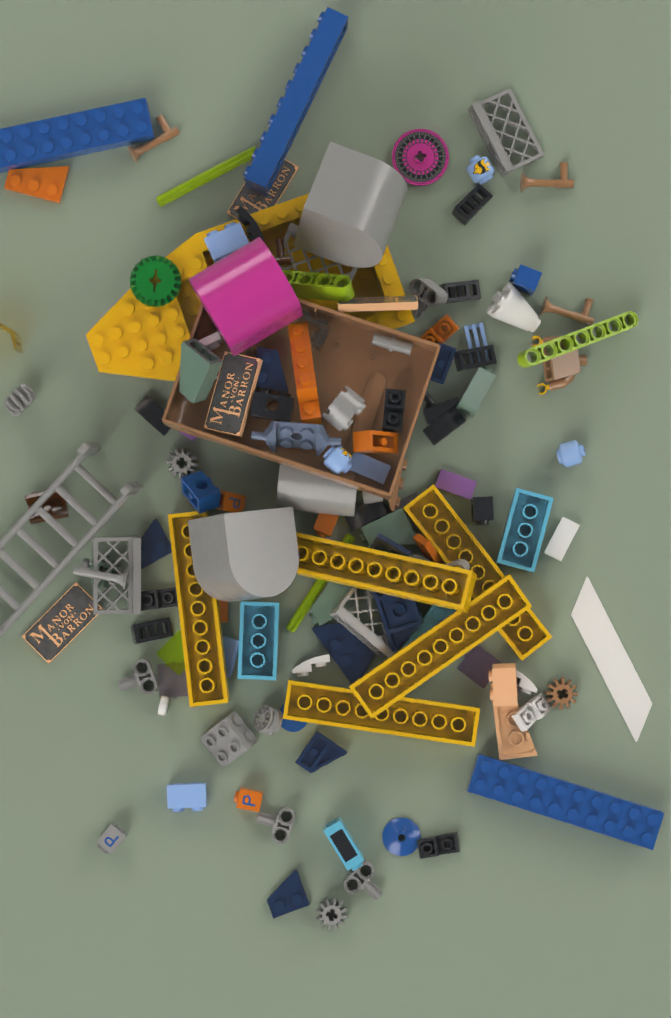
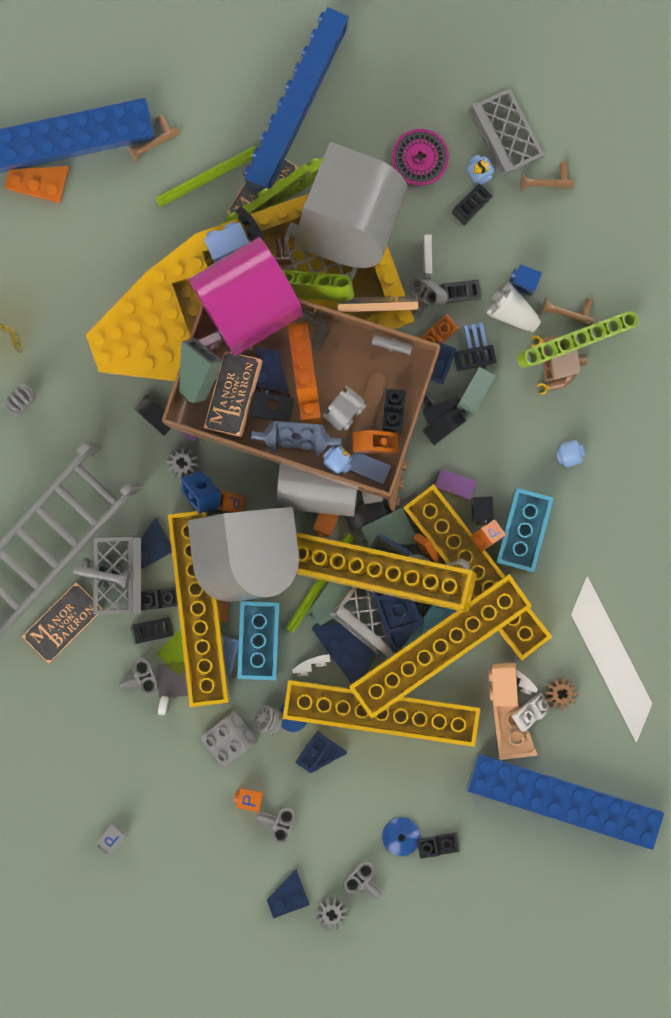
(55, 506): reddish brown bracket -> none
(165, 290): green gear -> none
(187, 796): light blue brick -> none
(283, 189): none -> lime wing
(344, 844): medium azure brick -> none
(427, 256): none -> white tile
(477, 665): piece -> none
(488, 535): none -> orange brick
(562, 539): white slope -> none

